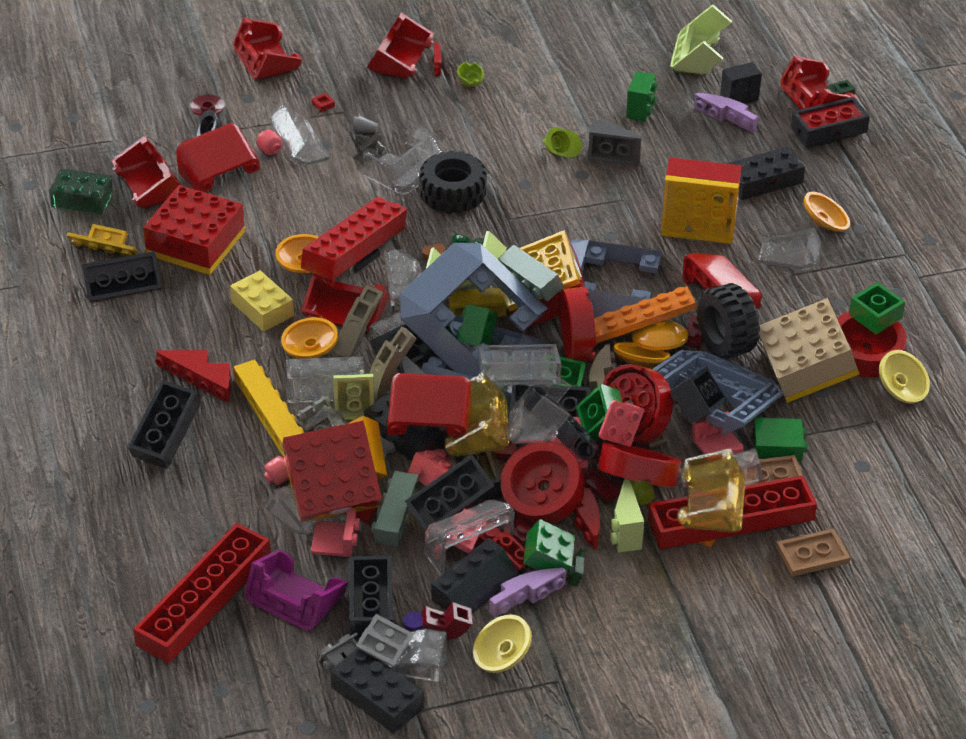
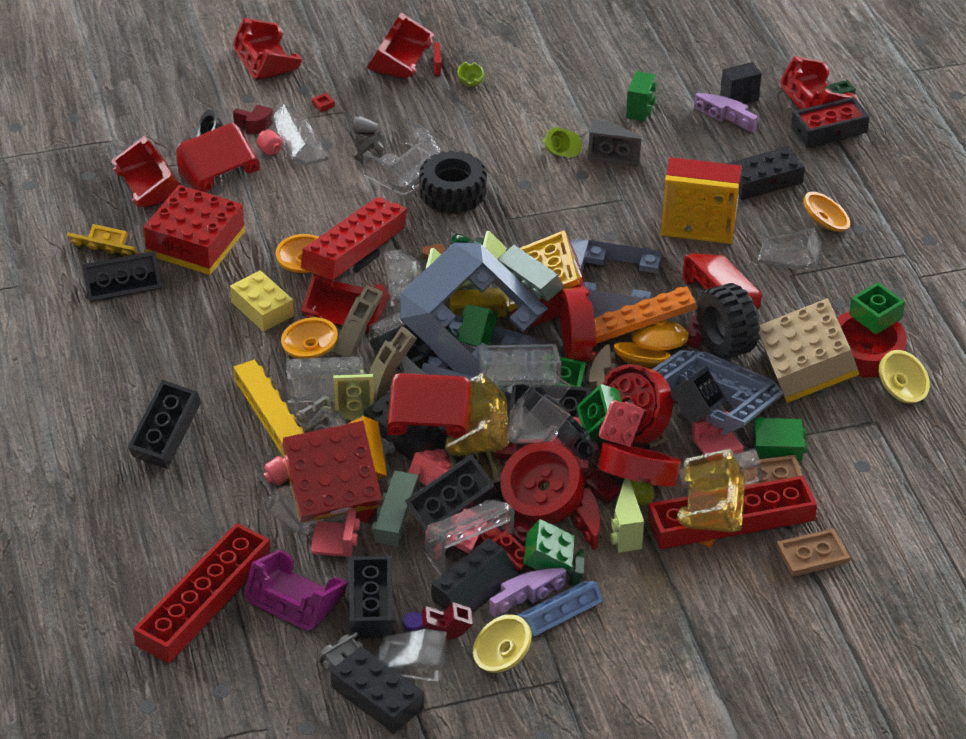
(81, 191): clear green brick -> none
(196, 370): red slope -> none
(207, 102): dark red dish -> none
(253, 121): none -> dark red brick
(384, 640): light grey slope -> none
(562, 607): none -> medium blue fence
(693, 43): yellowish green windscreen -> none

